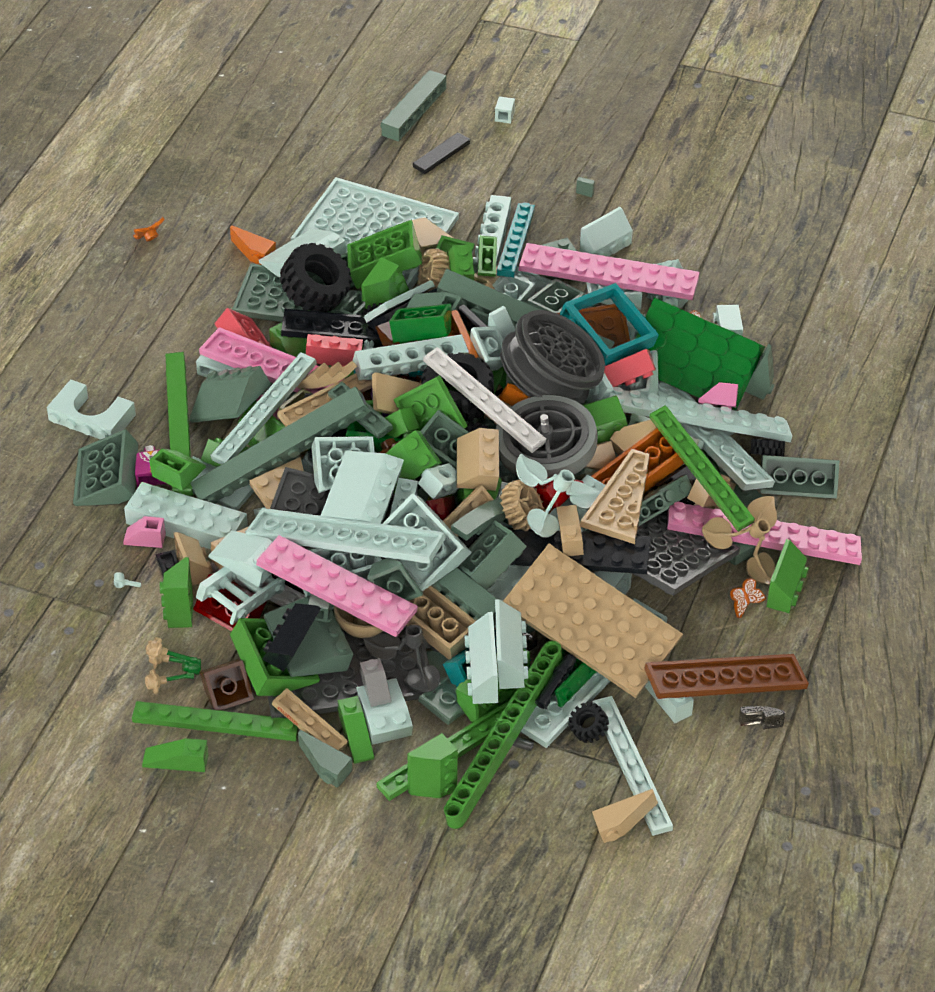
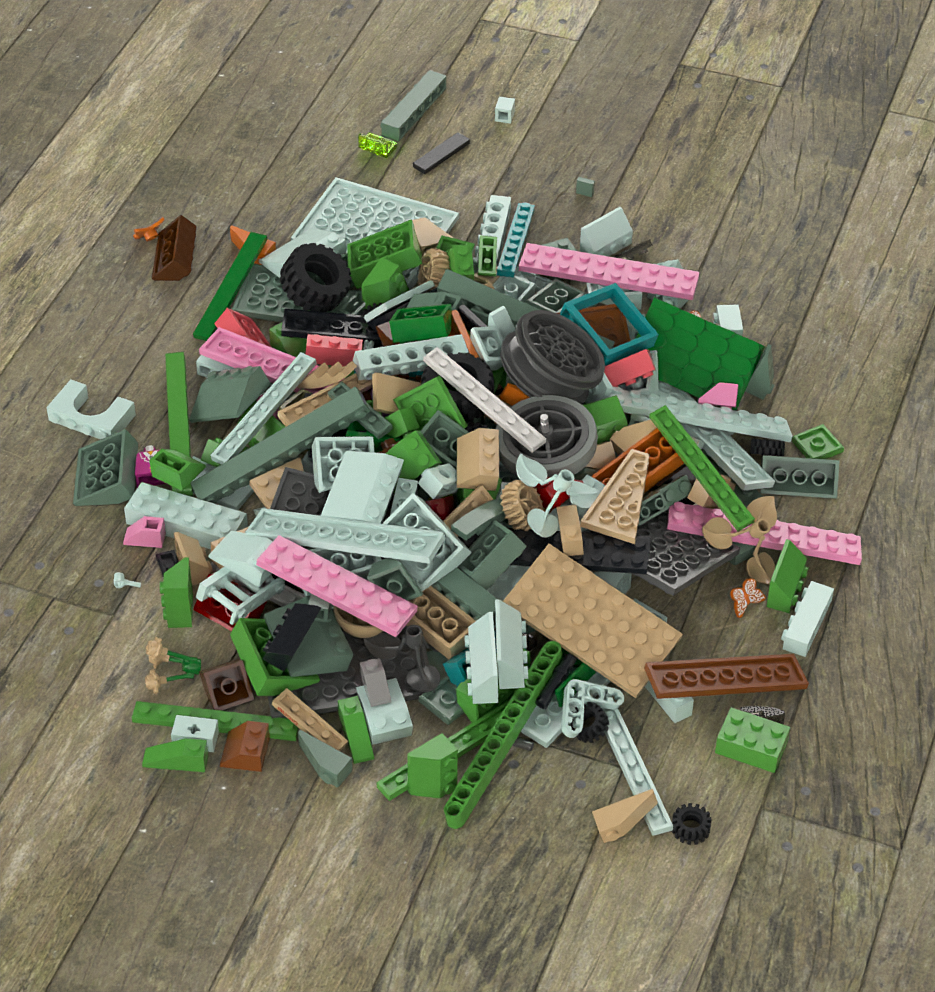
(174, 250): none -> reddish brown slope
(196, 728): none -> light aqua brick
(230, 285): none -> green tile
(246, 746): none -> dark orange slope
(376, 144): none -> clear neon green bracket
(583, 696): none -> light aqua beam
(639, 248): none -> clear smoke plate
(695, 814): none -> black tyre
(752, 740): none -> bright green brick
(807, 619): none -> light aqua brick
(817, 443): none -> bright green tile

